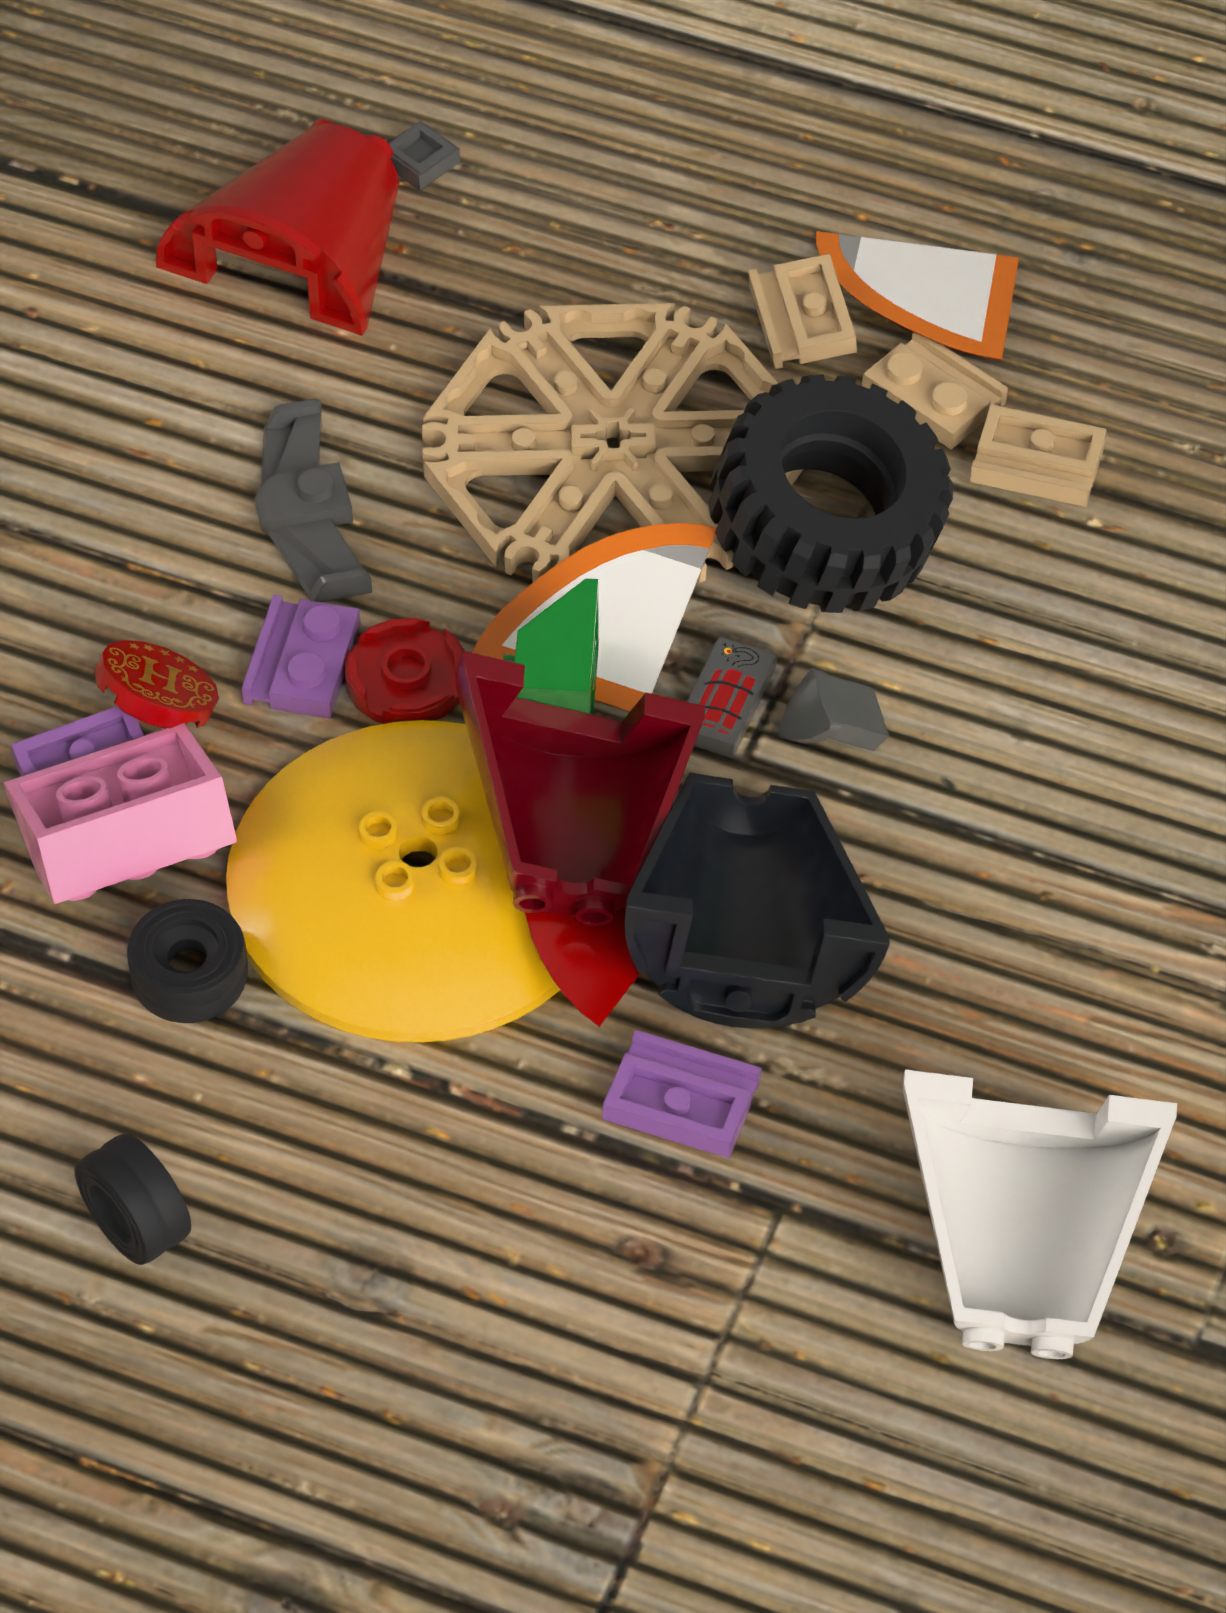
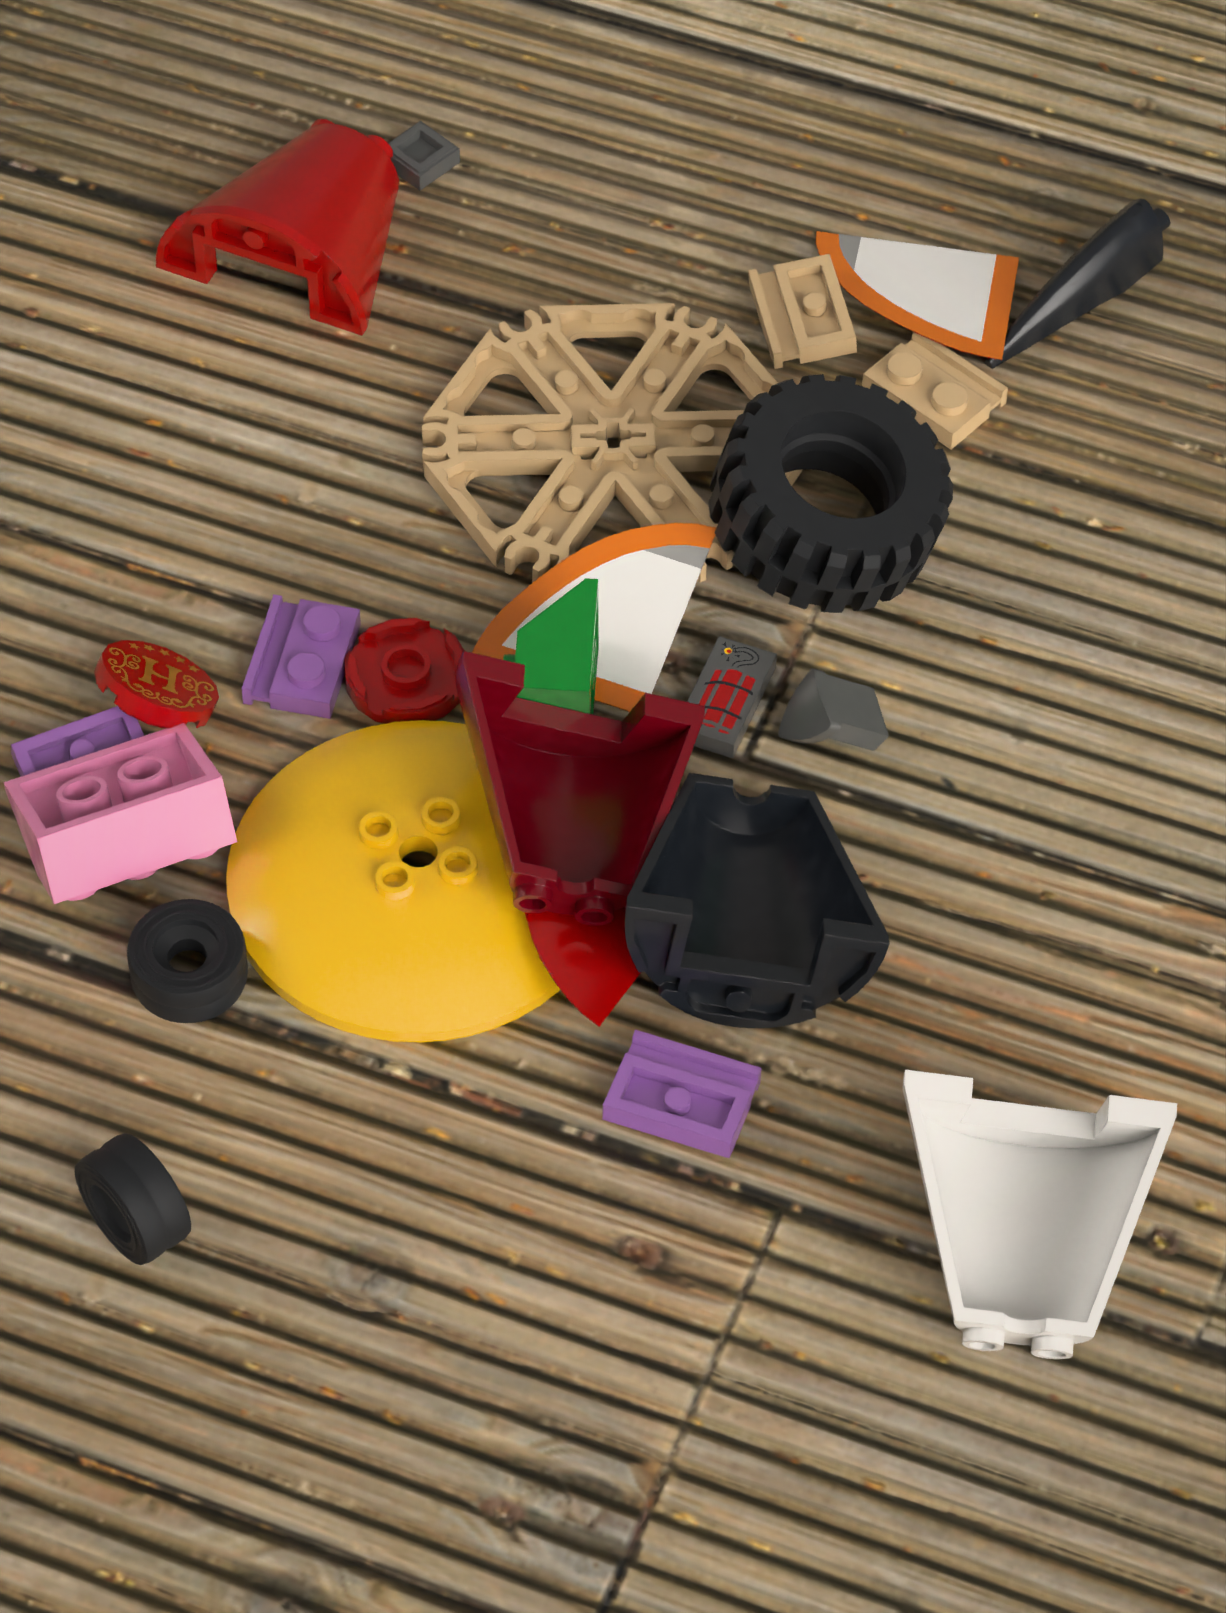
(305, 502): dark grey plate -> none
(1038, 455): tan plate -> none
(1094, 274): none -> black piece

